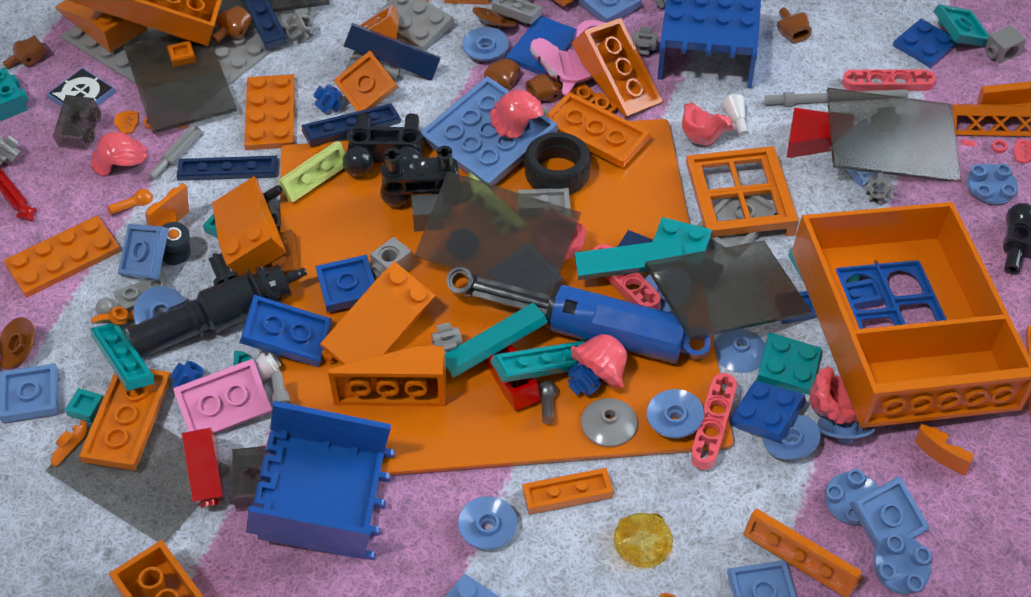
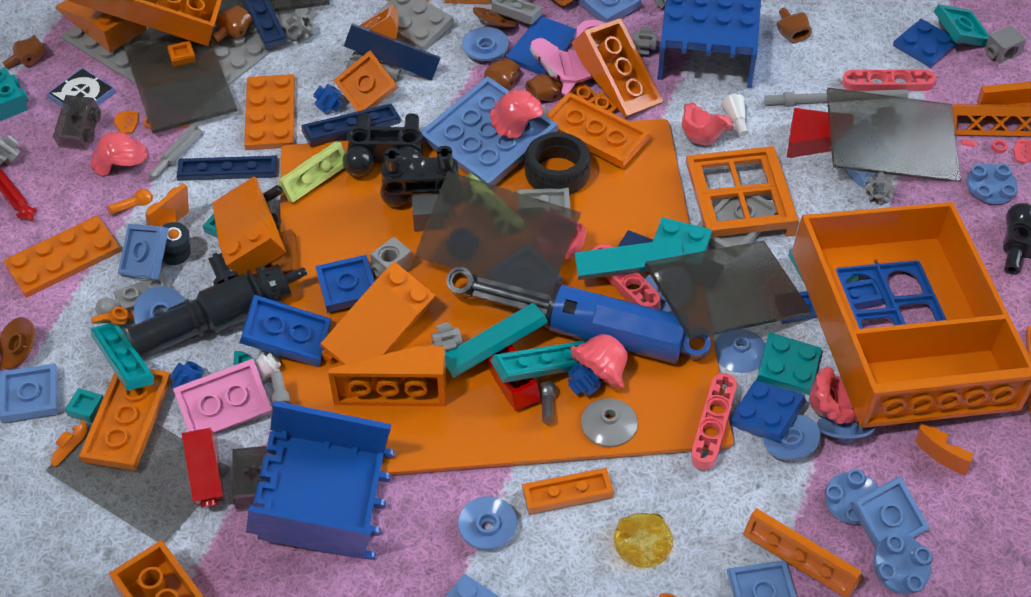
(675, 404): medium blue dish -> none

